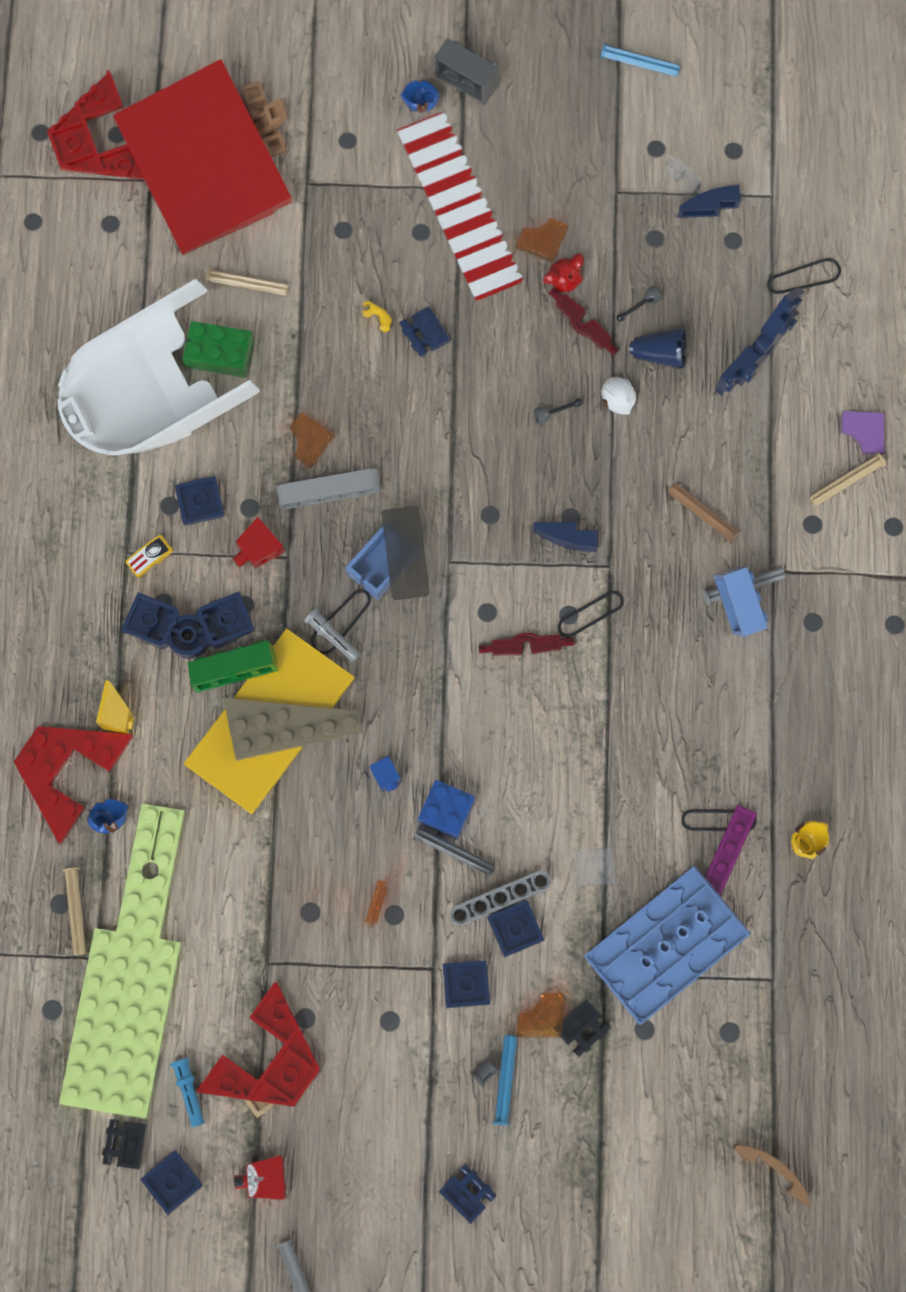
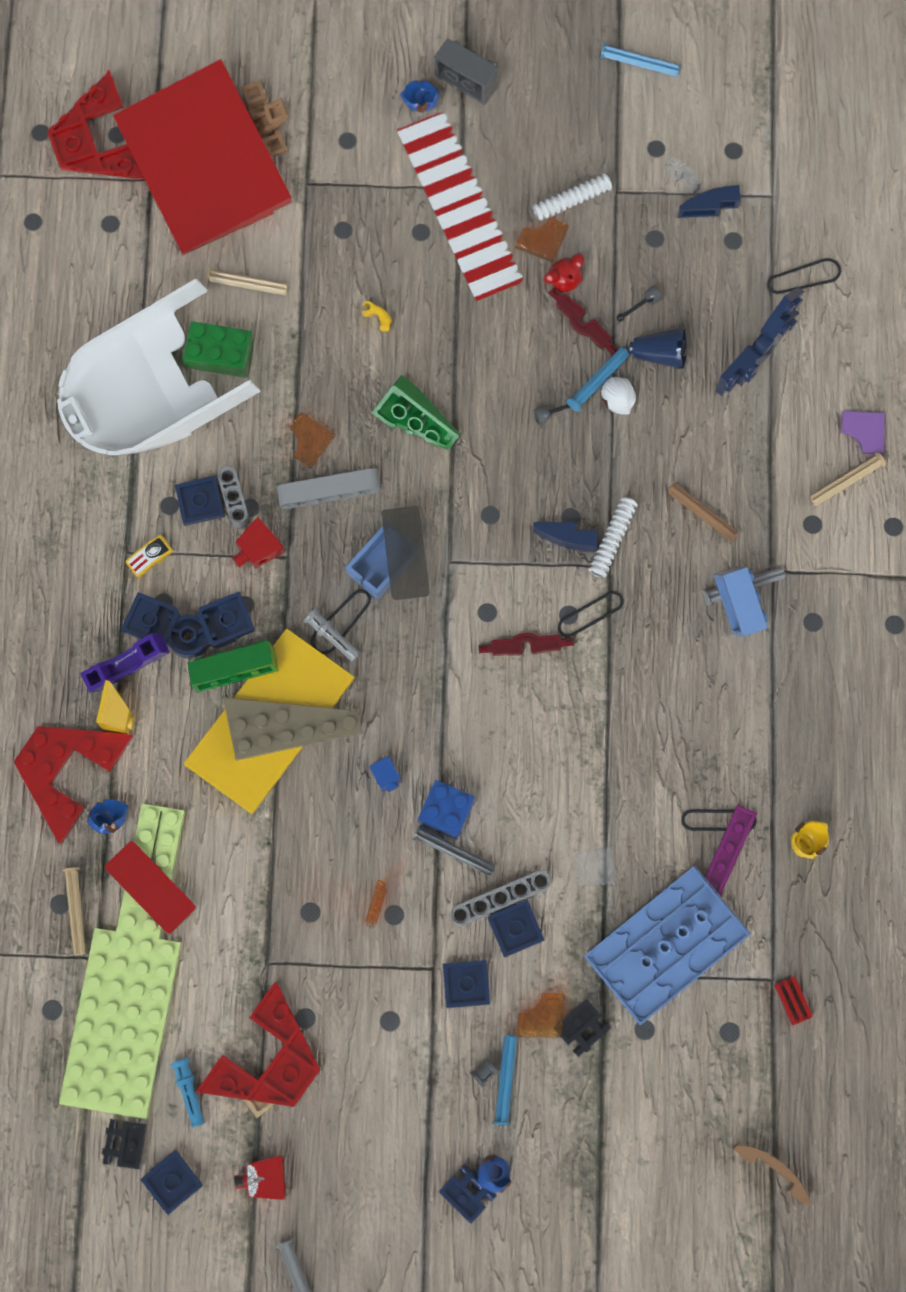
(137, 657): none -> dark purple arch
(150, 887): none -> red piece
(228, 489): none -> light grey beam
(412, 411): none -> green wedge
(429, 327): dark blue plate -> none
(494, 1174): none -> blue hair
(572, 197): none -> white piece
(598, 379): none -> dark azure axle
(613, 537): none -> white piece
(785, 983): none -> red tile

